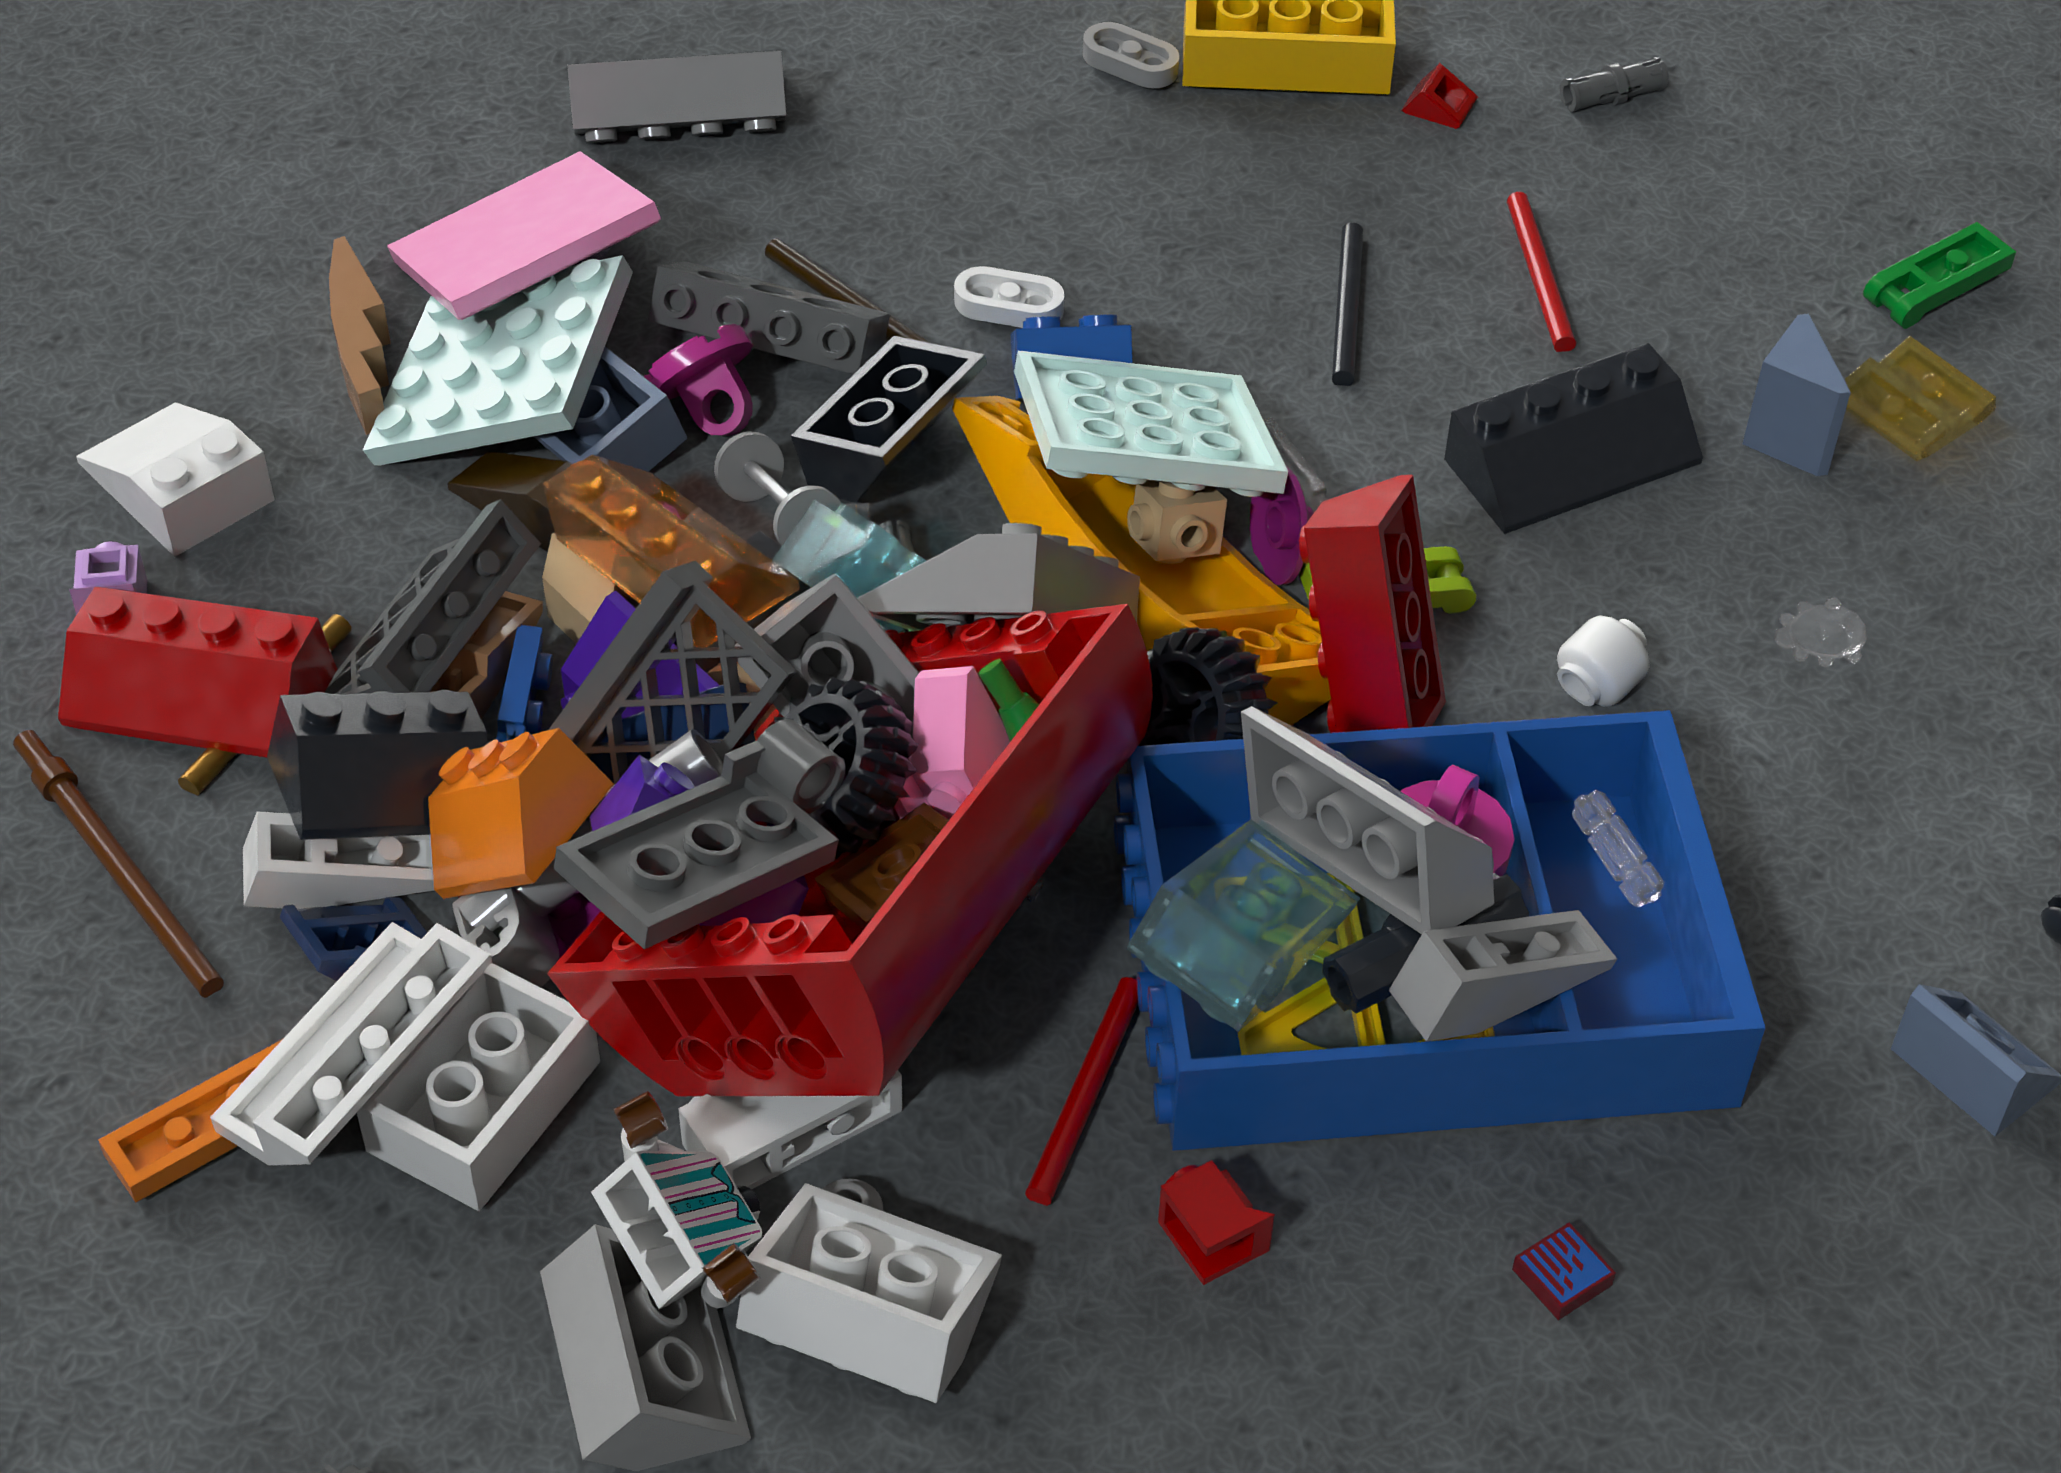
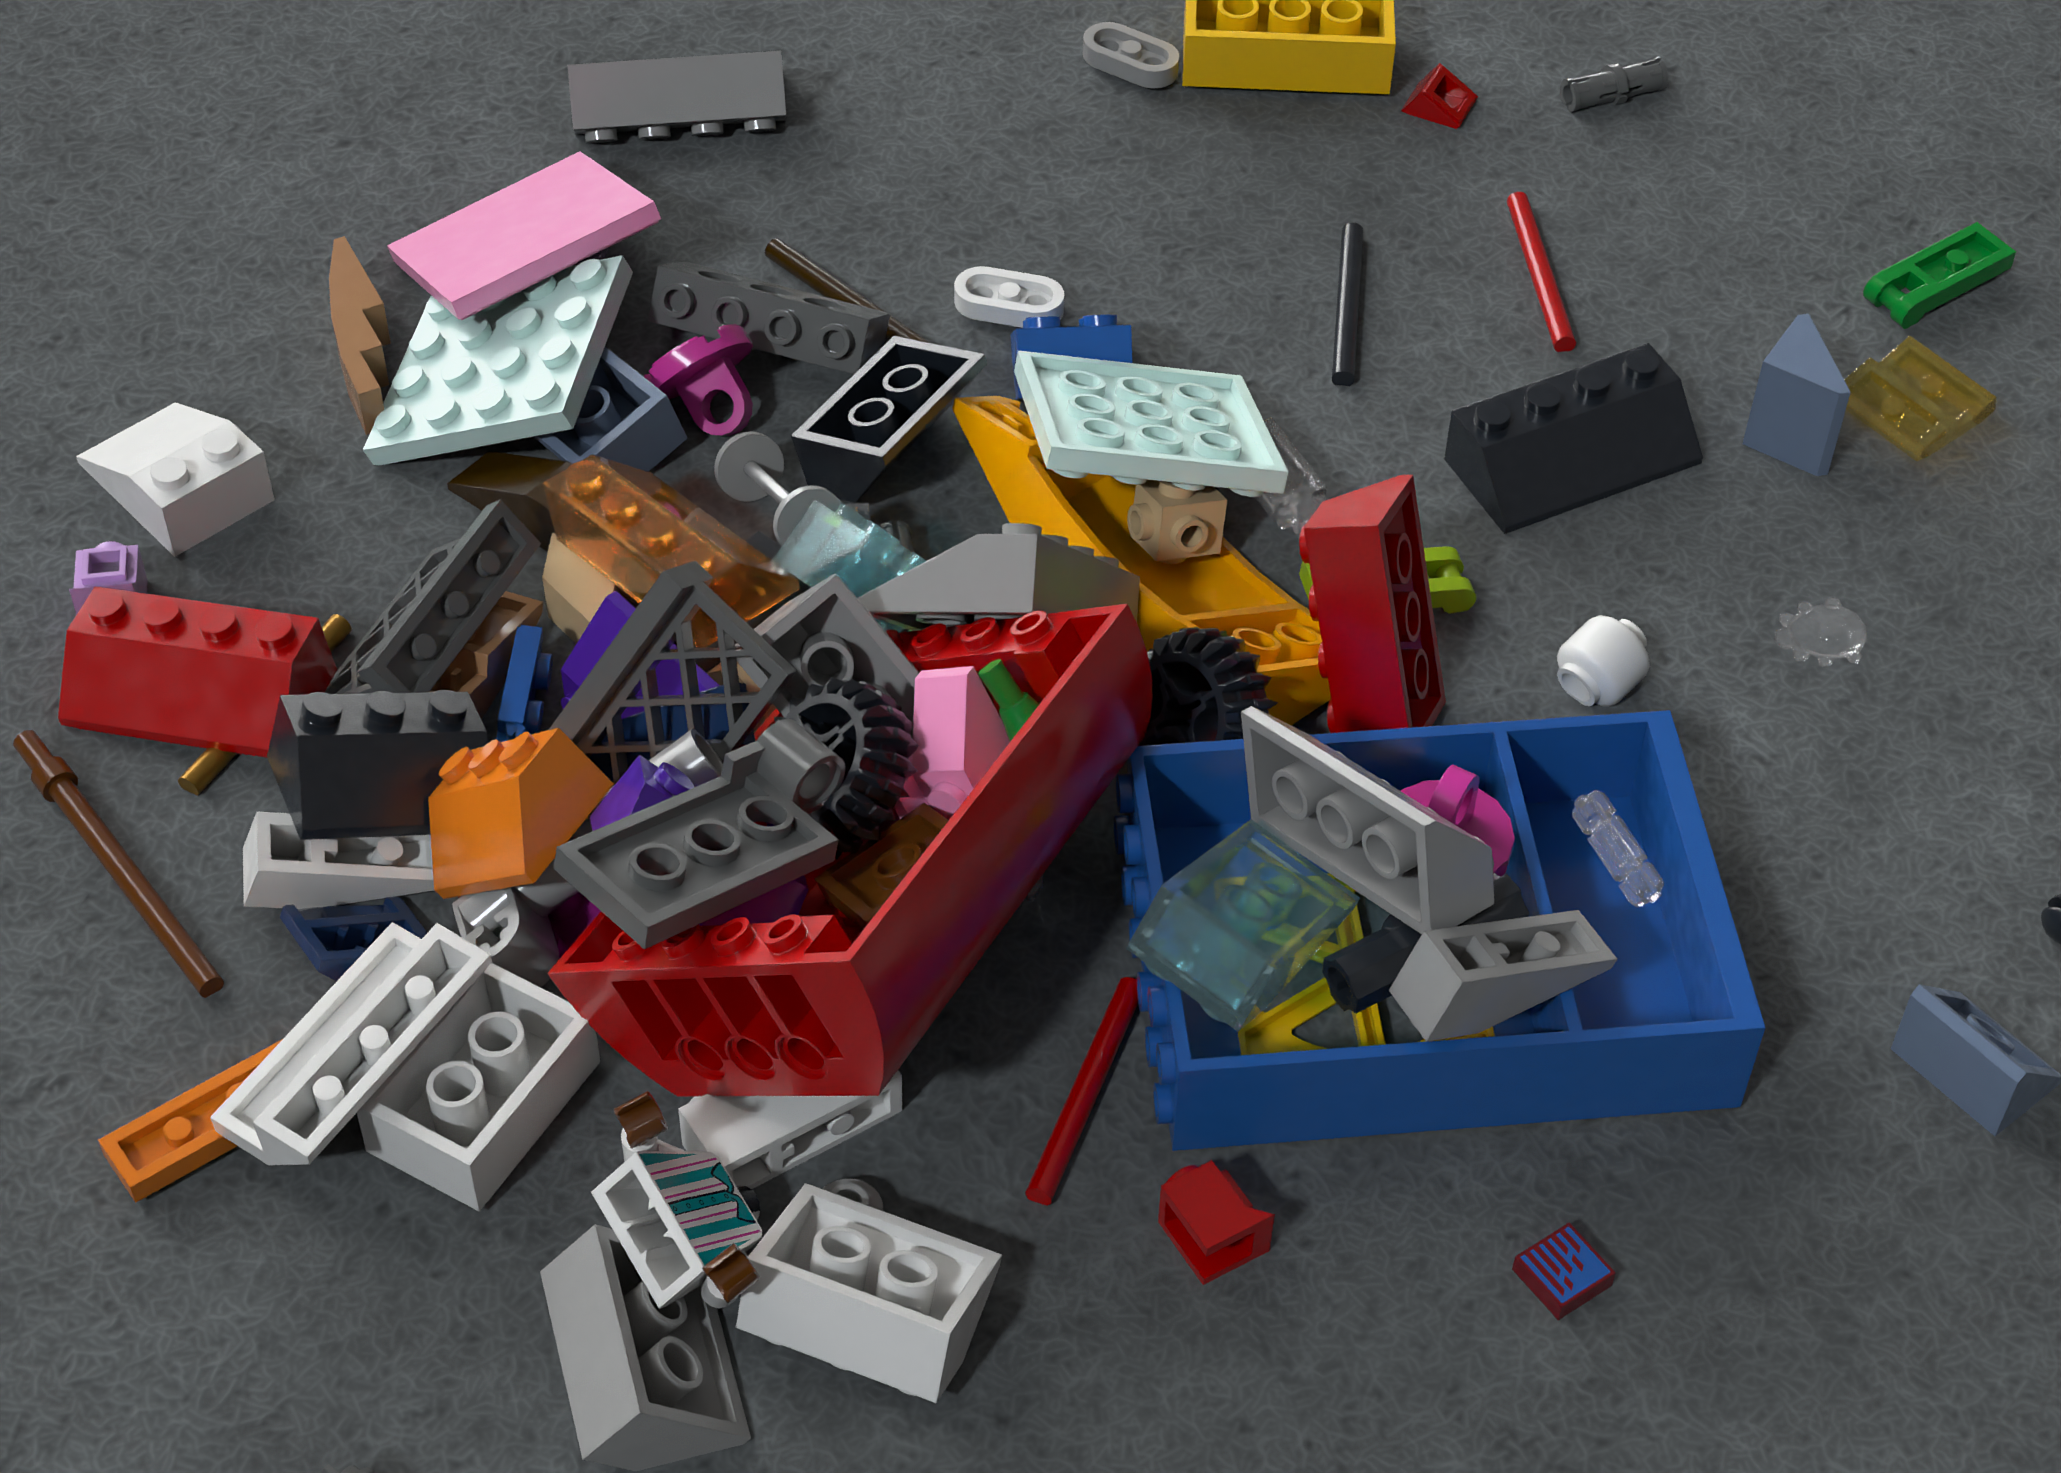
(1276, 530): magenta dish -> none

